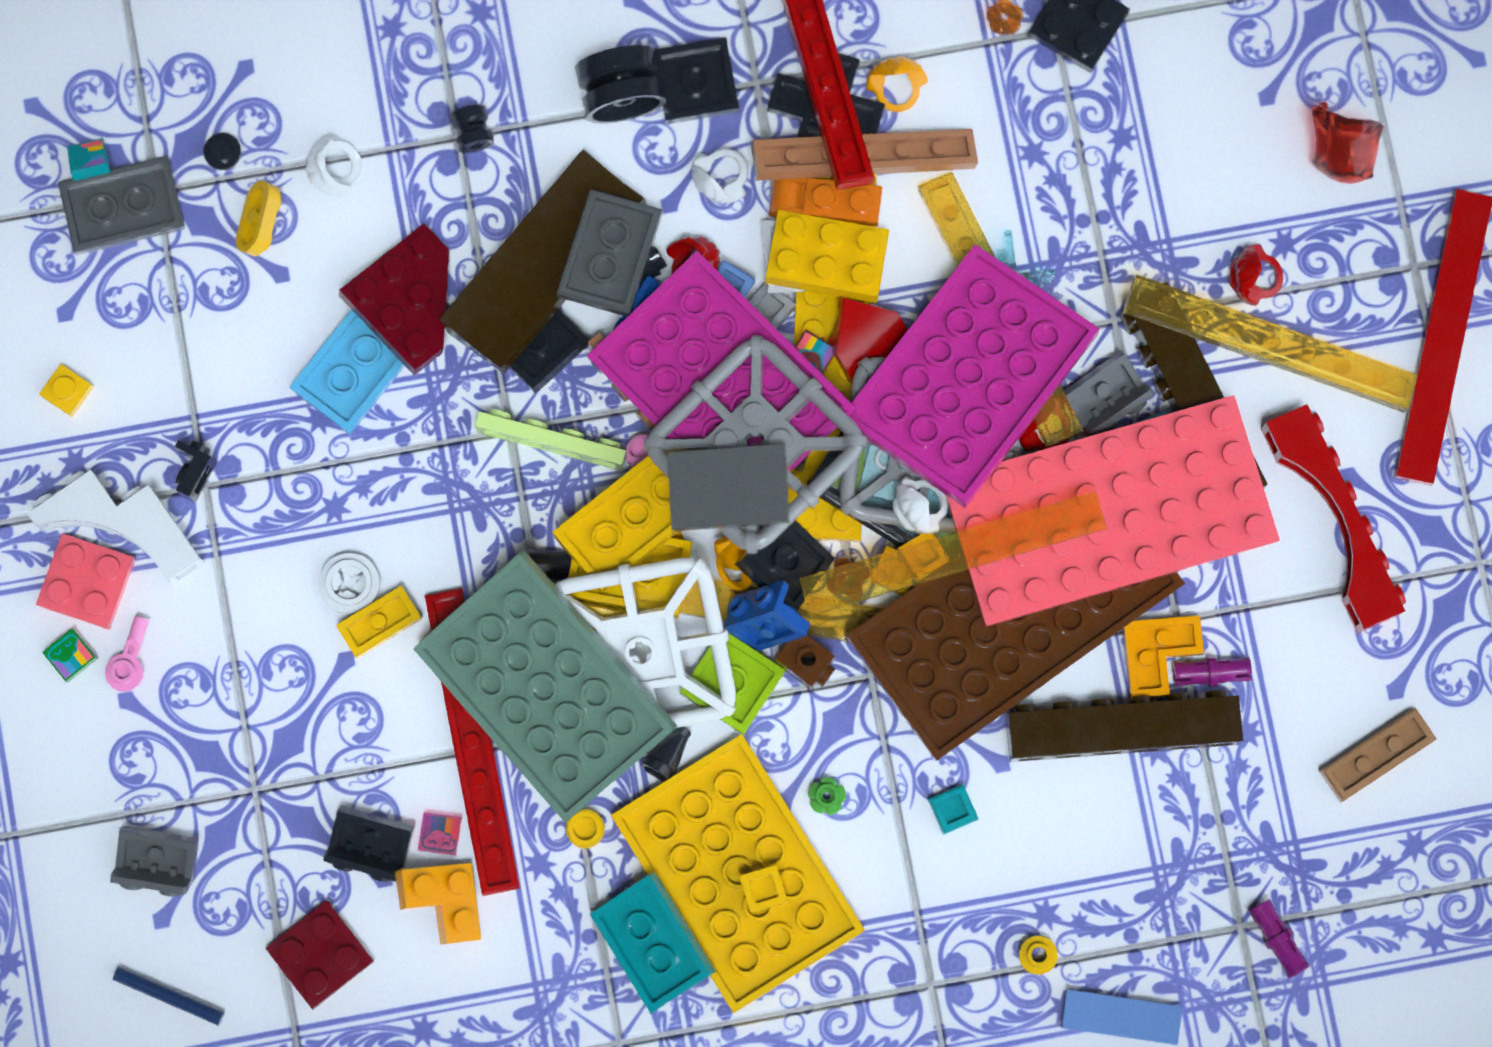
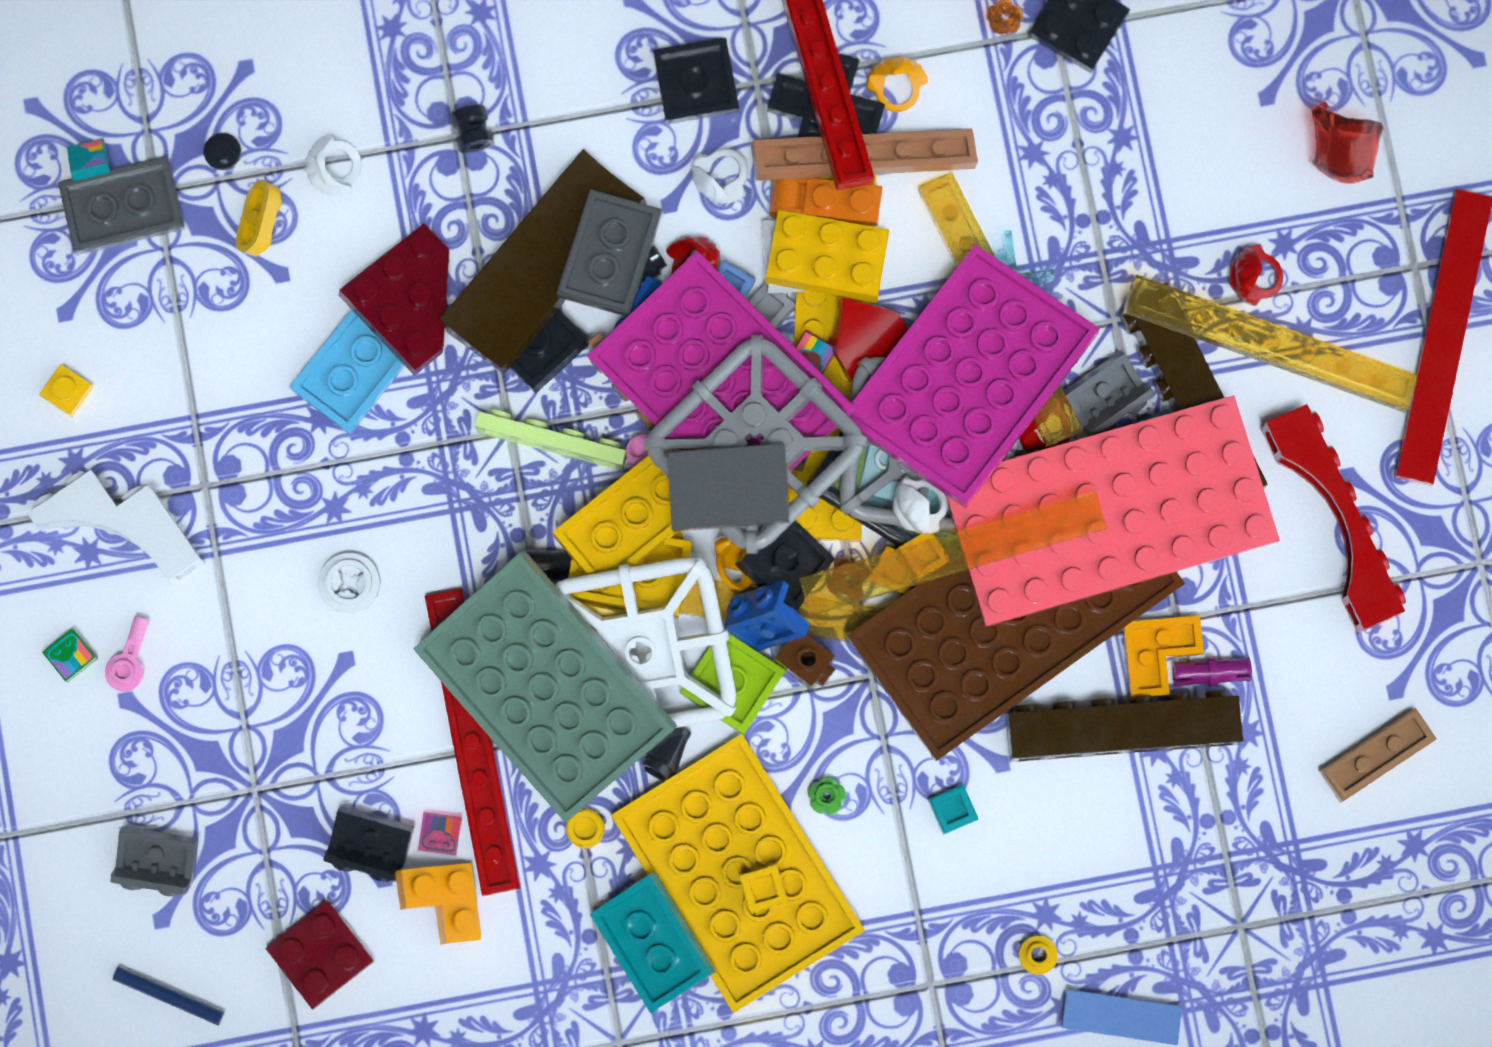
(85, 581): coral plate -> none
(195, 475): black bracket -> none
(379, 622): yellow plate -> none
(620, 84): black wheel -> none
(1279, 938): magenta pin -> none

